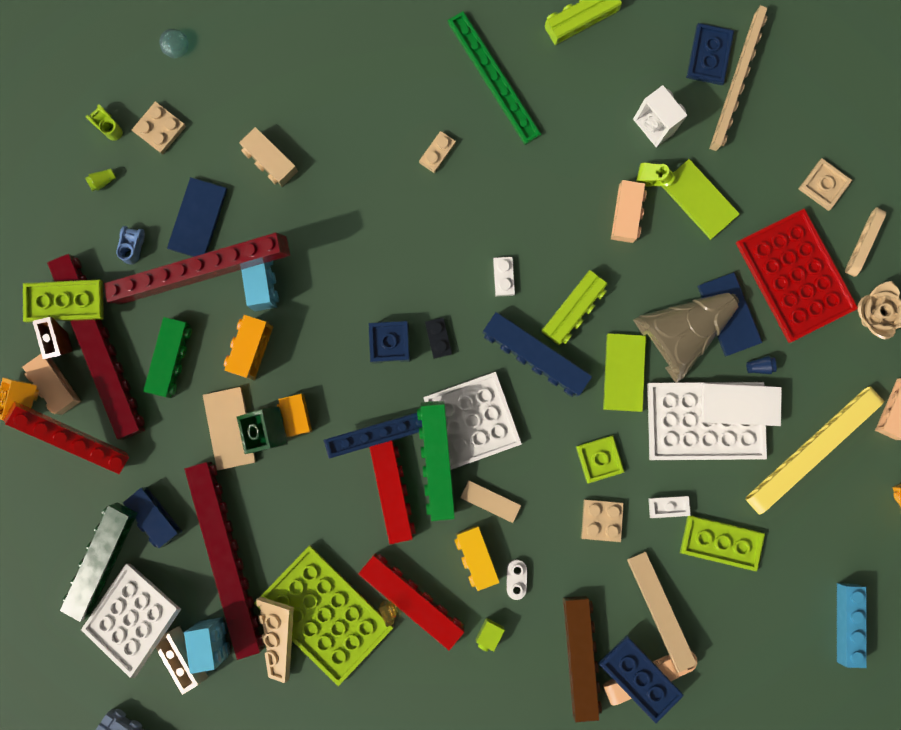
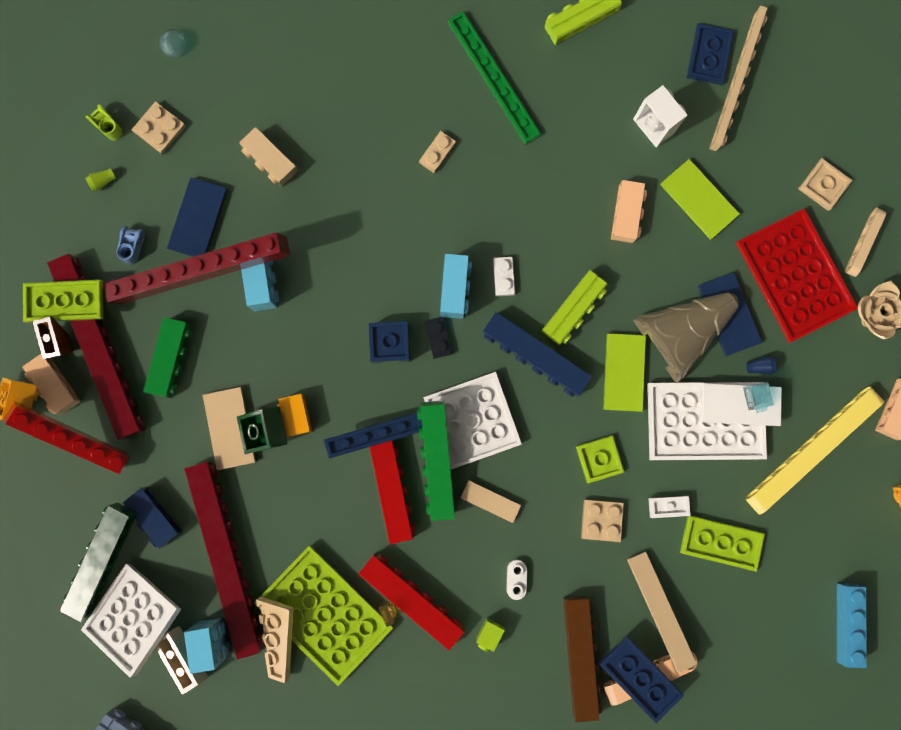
(248, 347): light orange brick -> none
(455, 286): none -> medium azure brick
(476, 558): yellow brick -> none
(655, 175): lime piece -> none
(758, 397): none -> clear light blue brick

